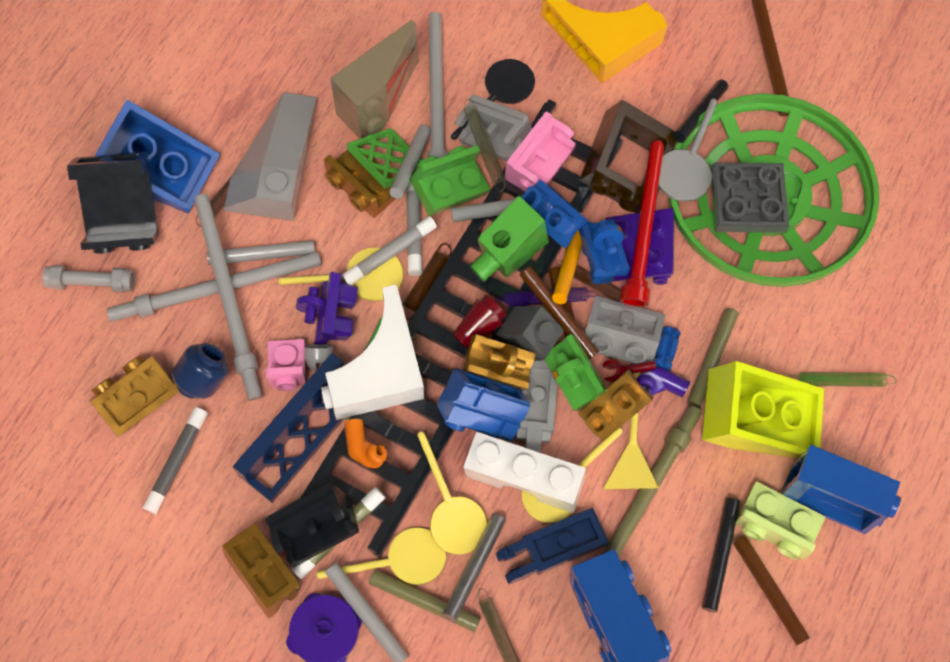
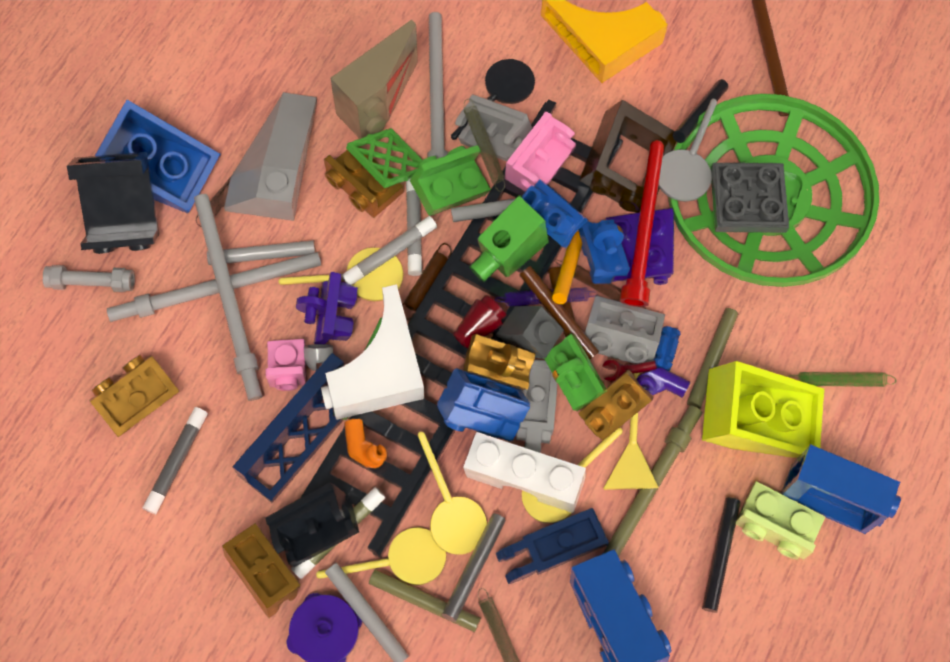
(200, 371): dark blue head -> none
(410, 161): light grey bar -> none
(771, 590): reddish brown bar -> none

